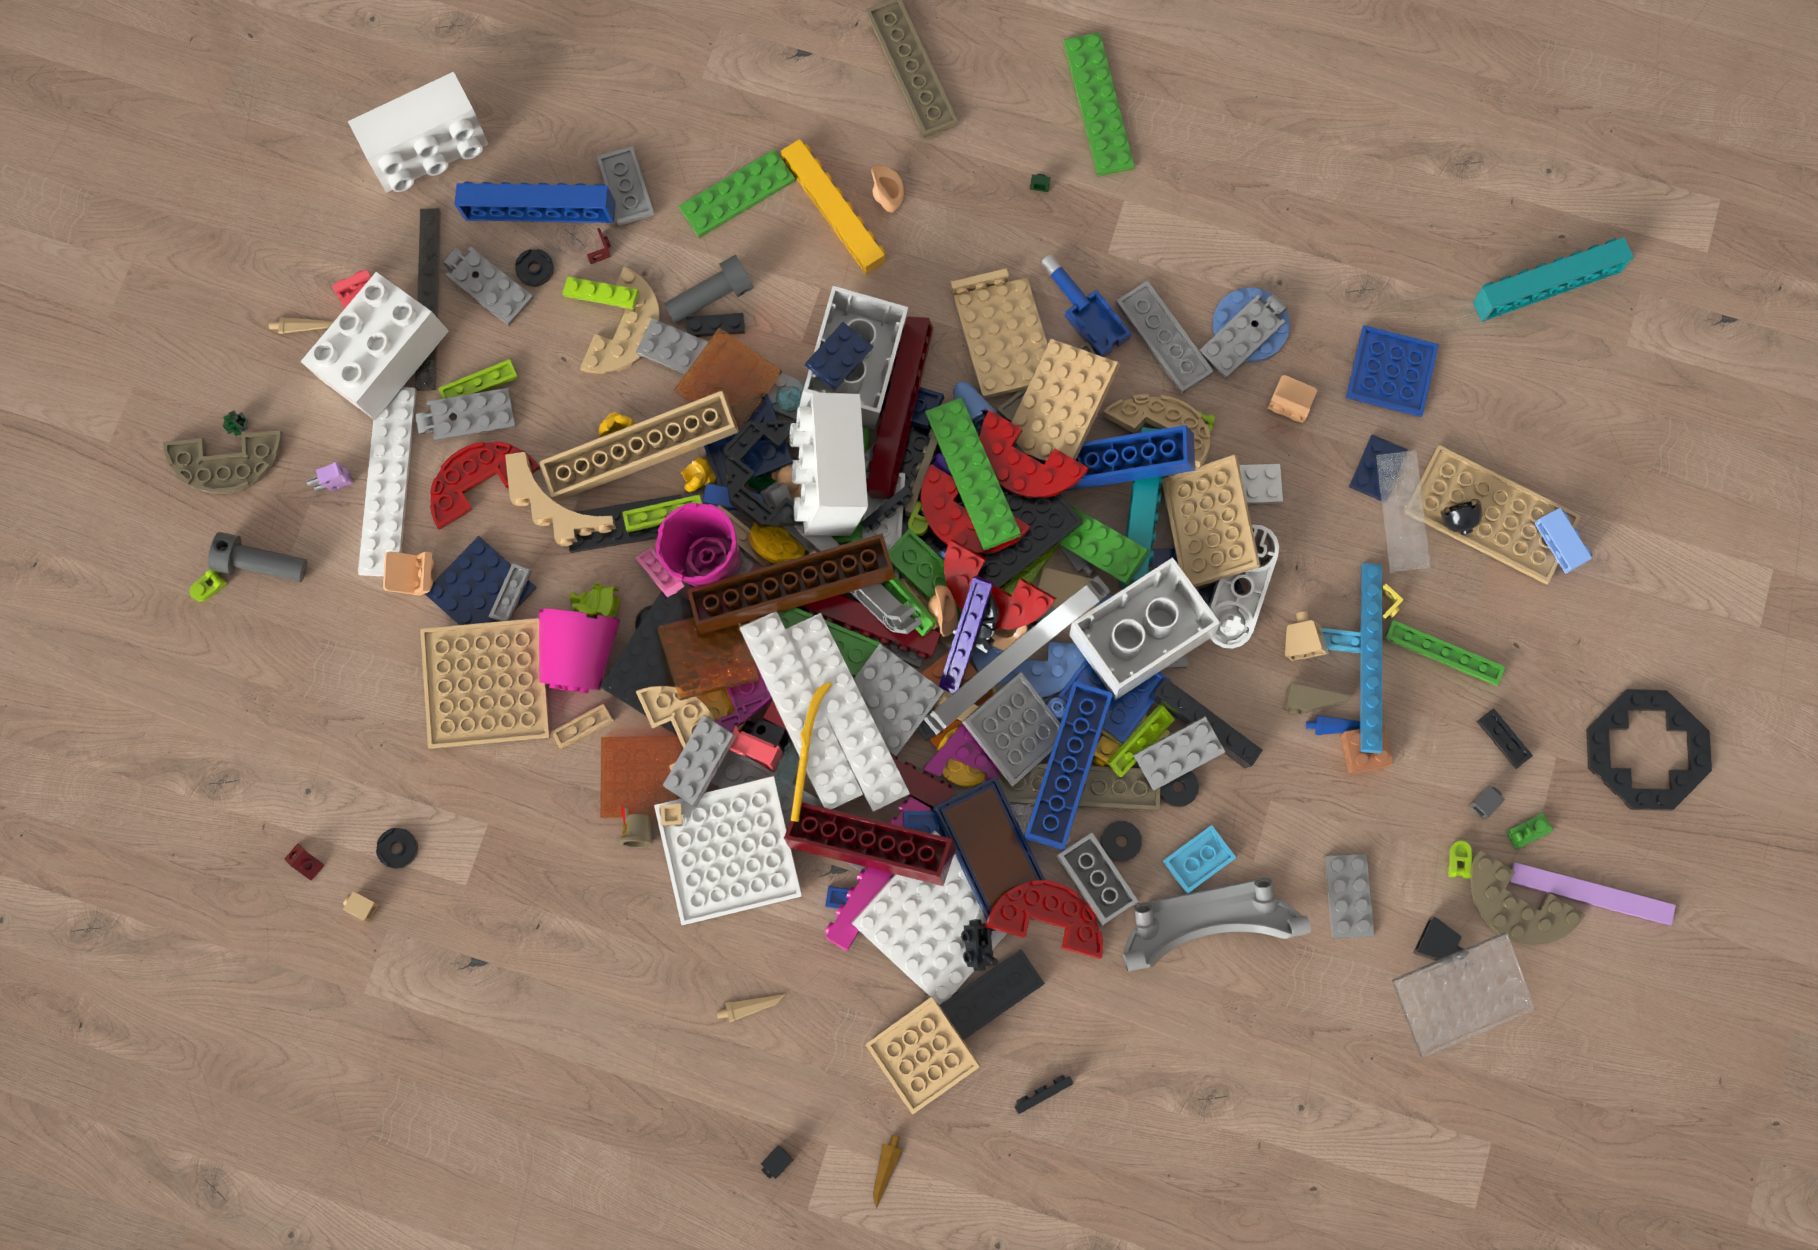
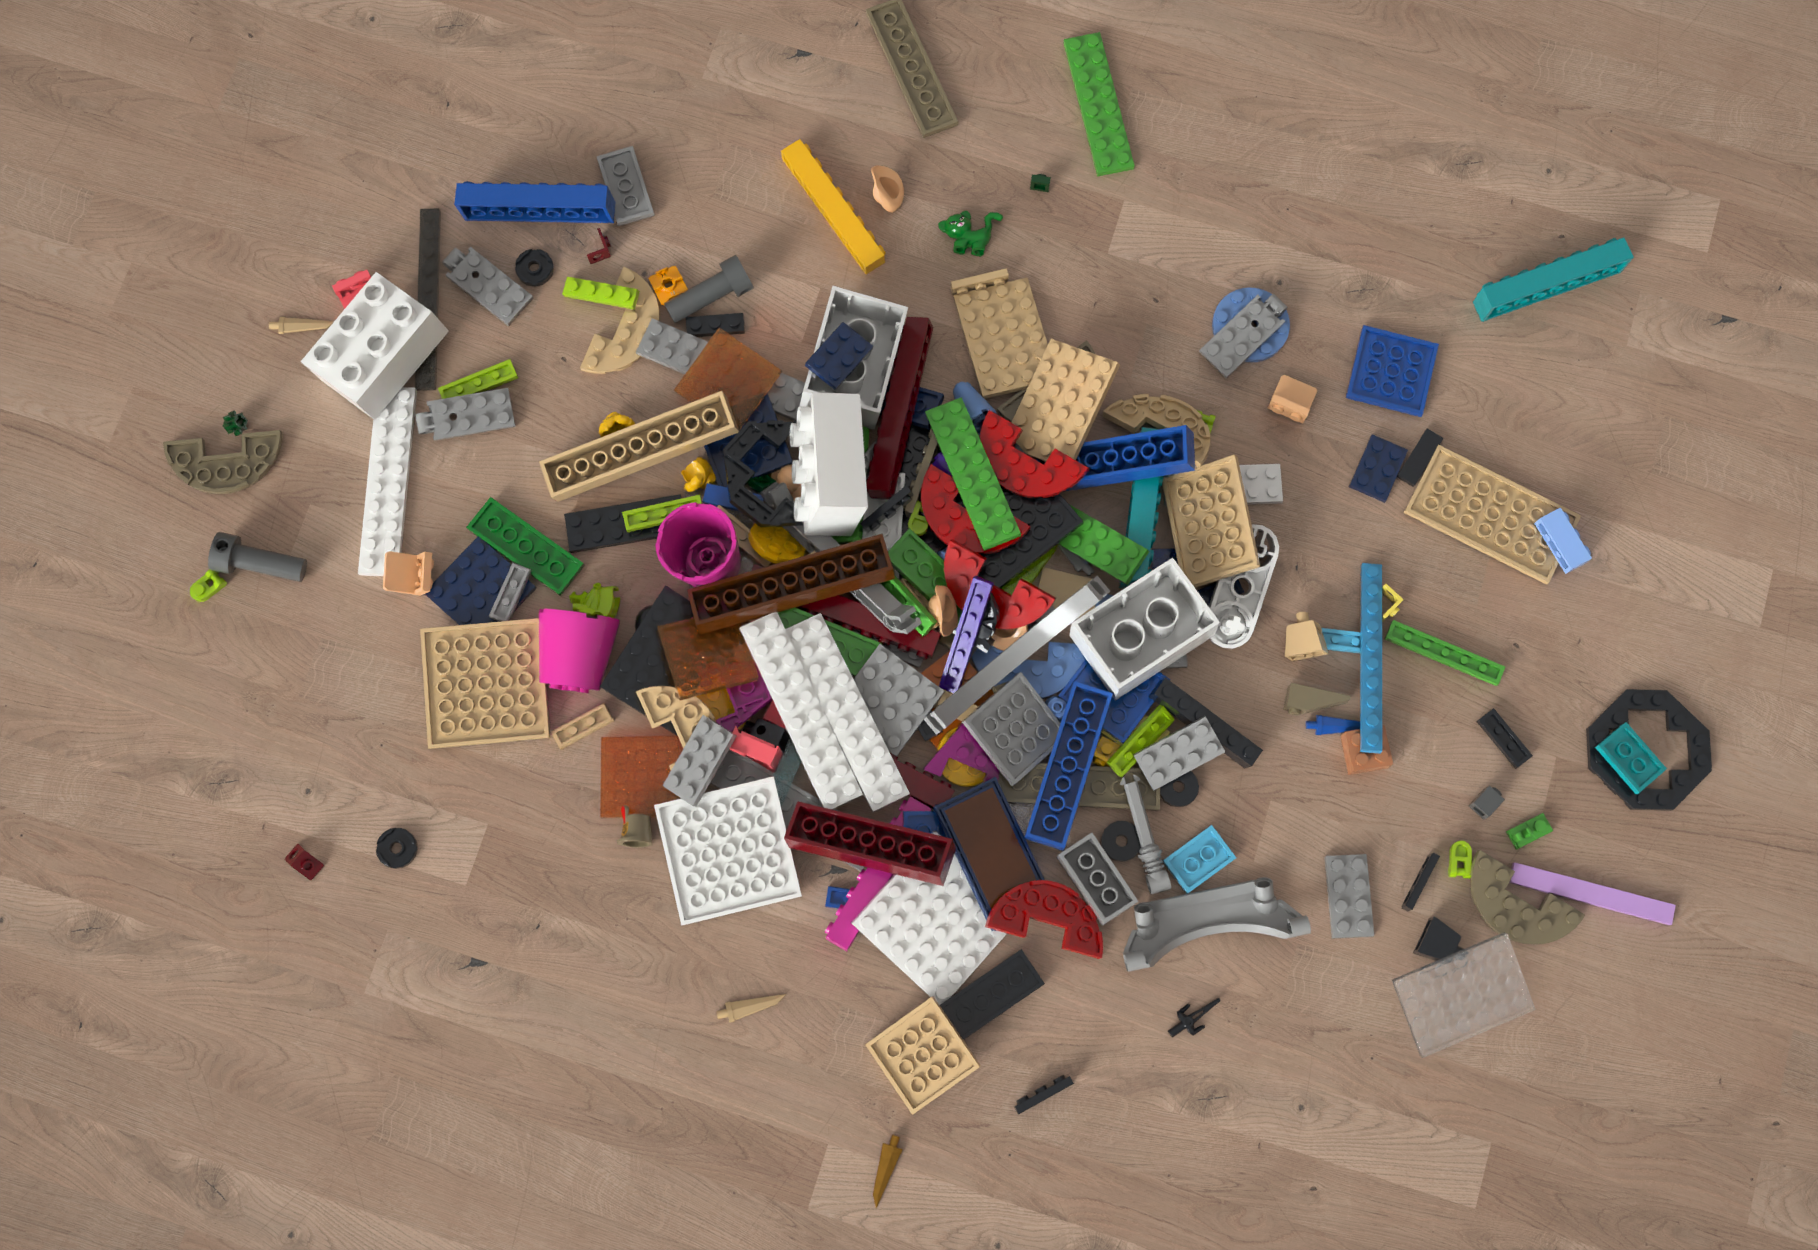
(331, 477): lavender piece -> none
(360, 906): tan brick -> none
(419, 133): white brick -> none
(465, 471): red plate -> none
(525, 546): none -> green plate
(544, 510): tan arch -> none
(658, 283): none -> light orange piece
(664, 580): bright pink plate -> none
(671, 814): tan plate -> none
(737, 193): bright green plate -> none
(776, 1162): black brick -> none
(788, 398): clear light blue plate -> none
(806, 735): yellow piece -> none
(959, 227): none -> green animal
(978, 945): black brick -> none
(1091, 314): blue piece -> none
(1157, 878): none -> light grey piece
(1164, 337): light grey plate -> none
(1187, 1021): none -> black piece
(1403, 511): clear plate -> none
(1420, 457): none -> black tile
(1420, 882): none -> black tile
(1462, 517): black cylinder -> none
(1631, 758): none -> teal plate

